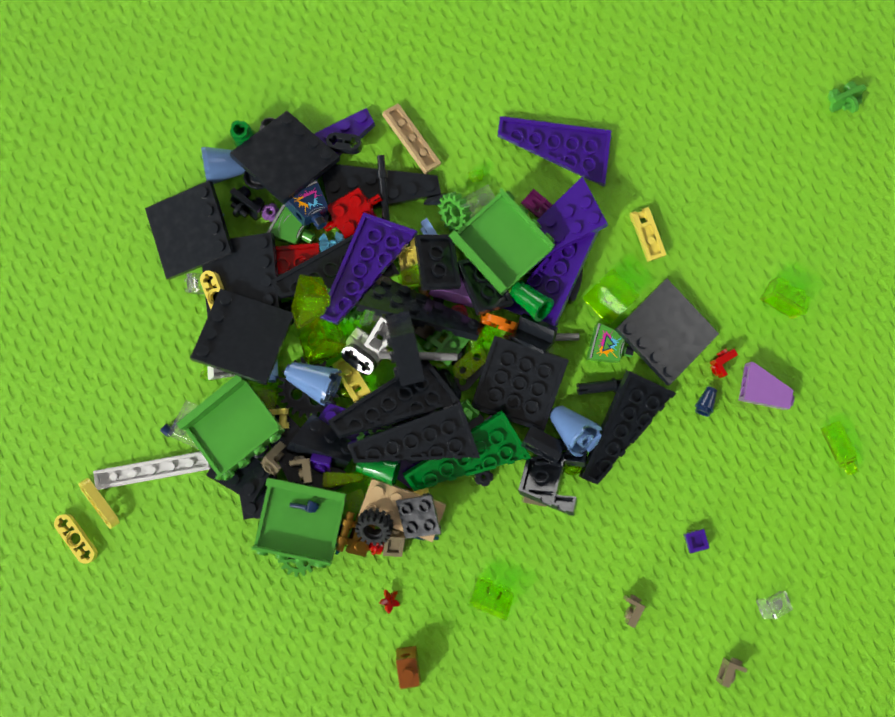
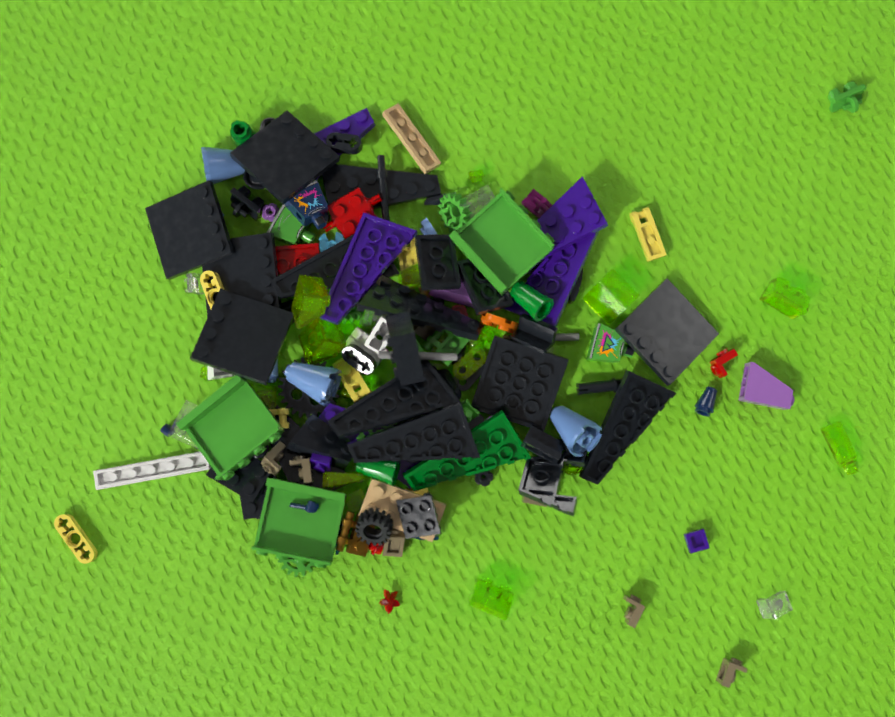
(99, 503): light yellow beam -> none
(408, 667): dark orange torso -> none
(569, 146): dark purple wing -> none

